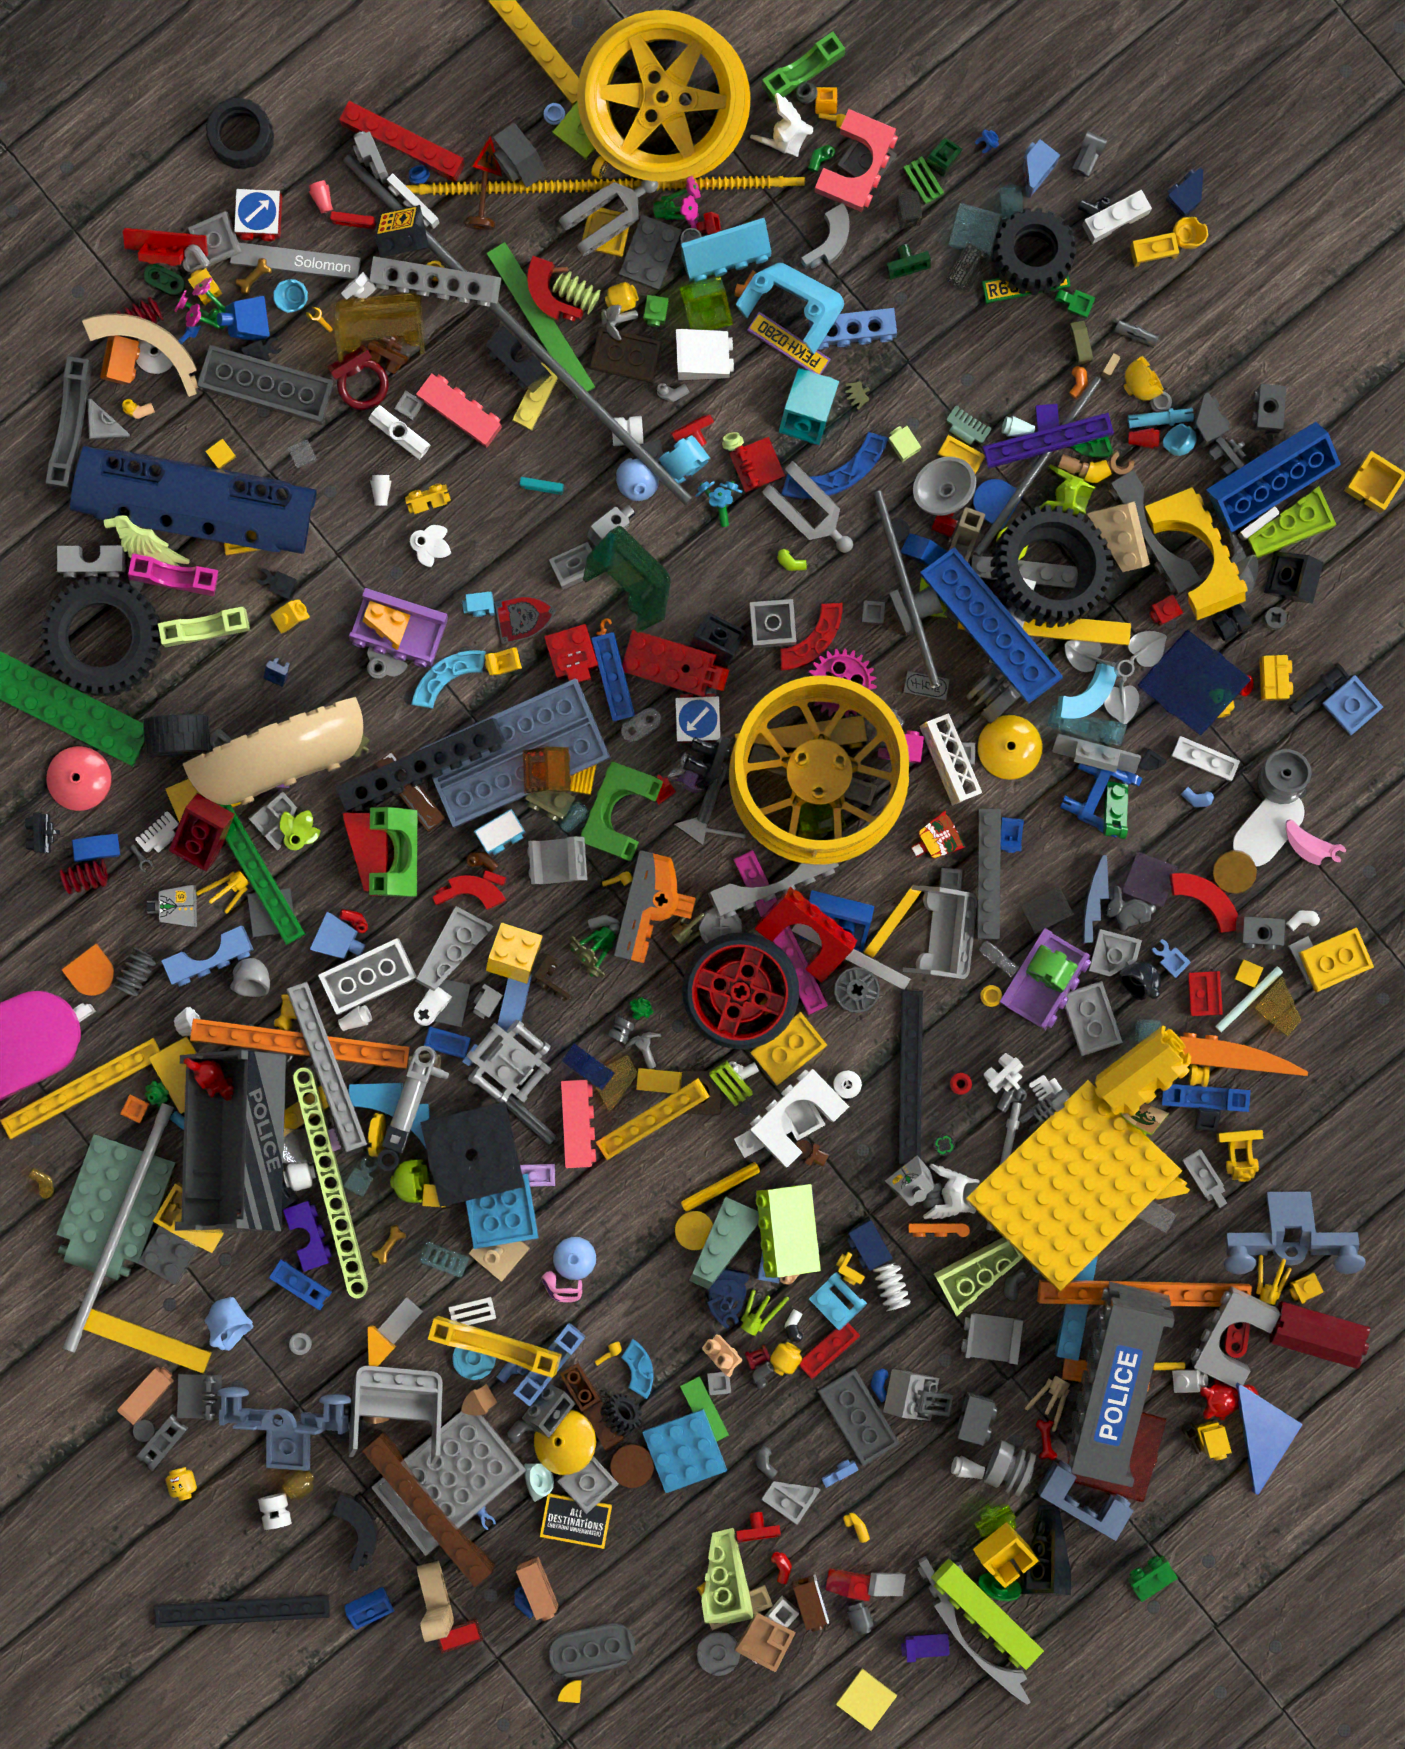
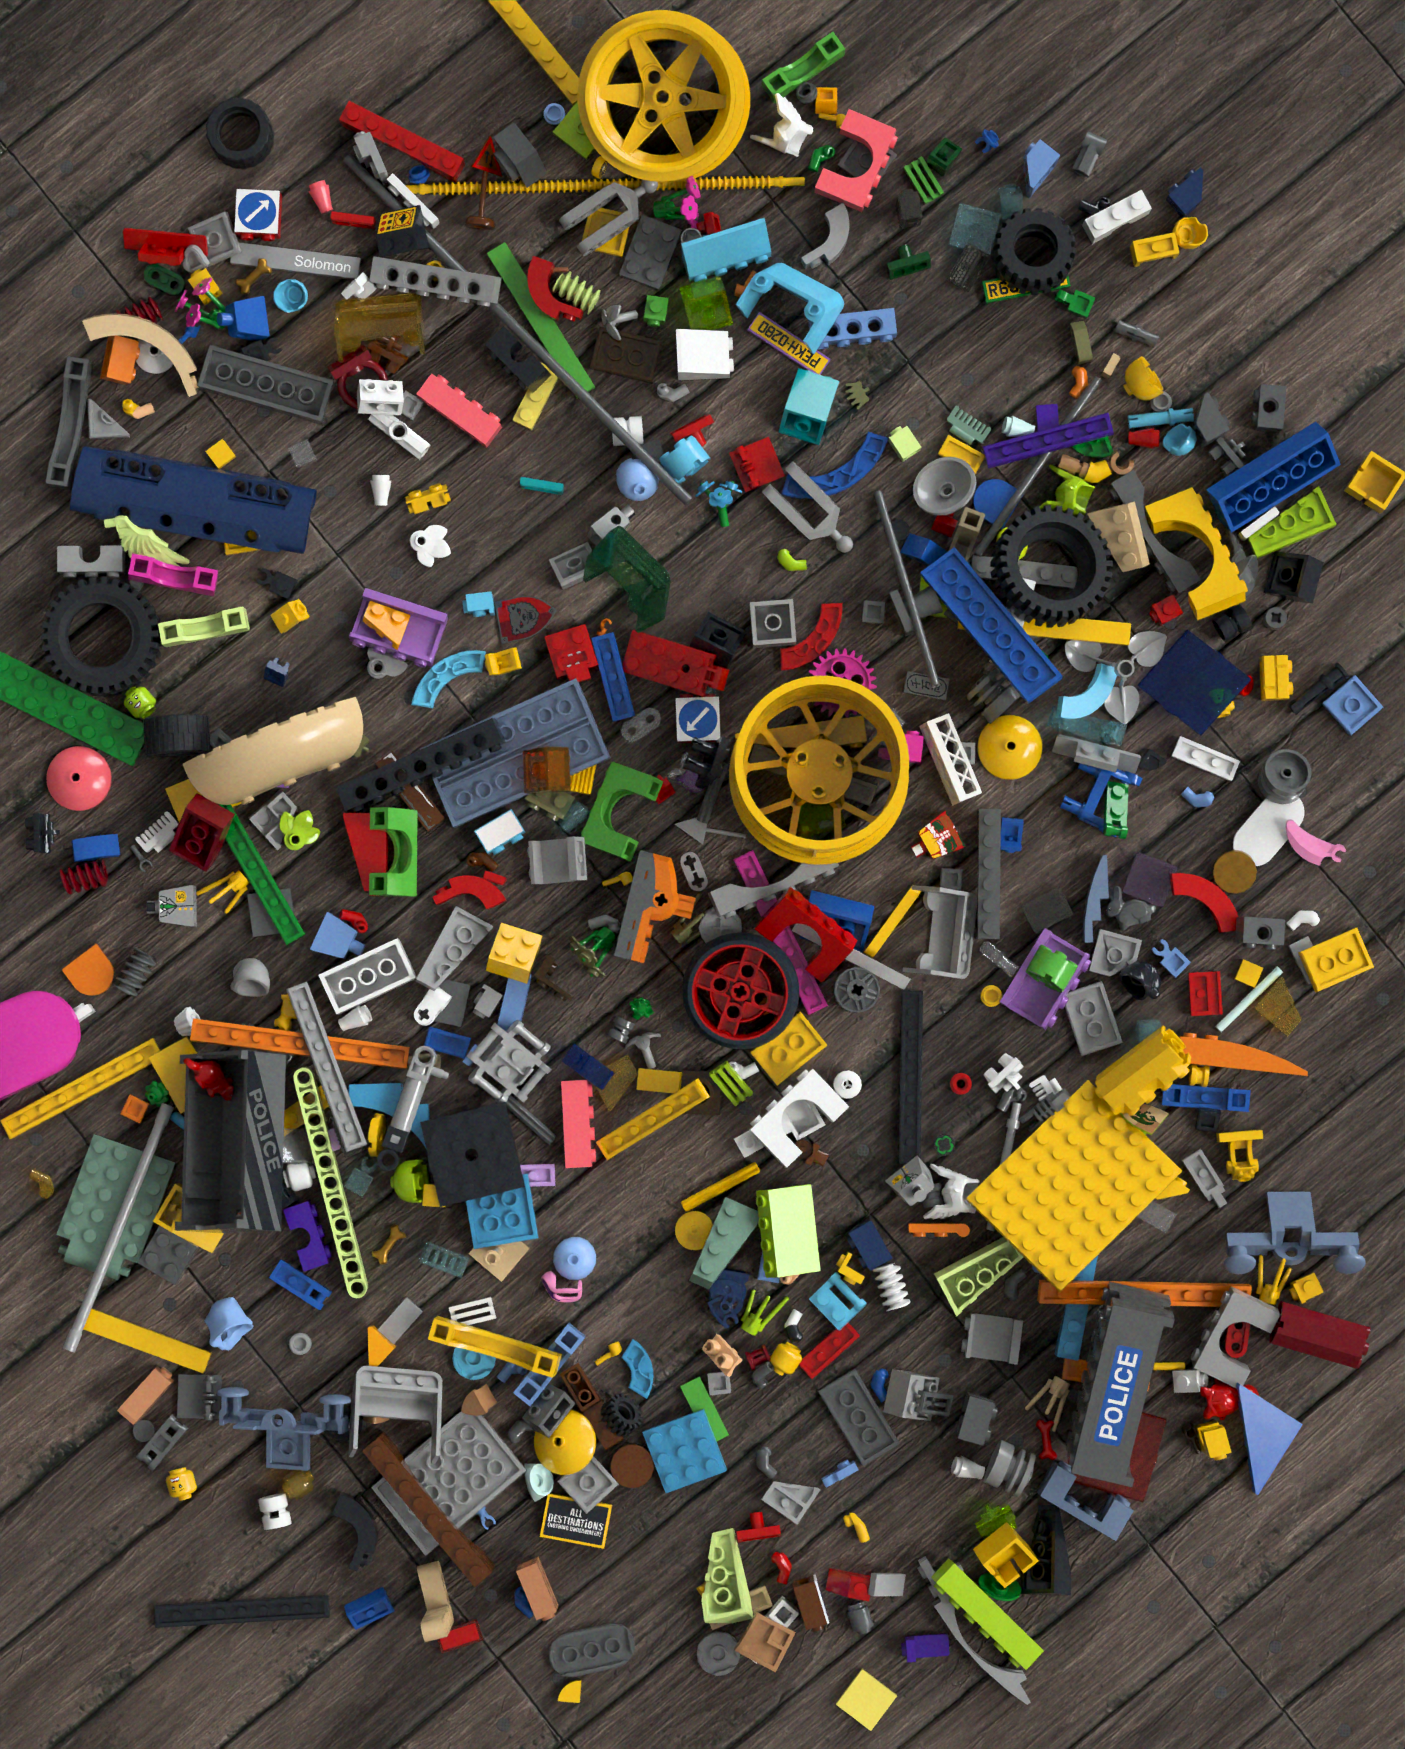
(140, 702): none -> lime head
(233, 945): medium blue arch -> none
(320, 319): yellow hand -> none
(380, 397): none -> white brick
(623, 295): yellow head -> none
(689, 874): none -> light grey beam
(732, 441): yellowish green plate -> none
(1151, 1577): green bracket -> none

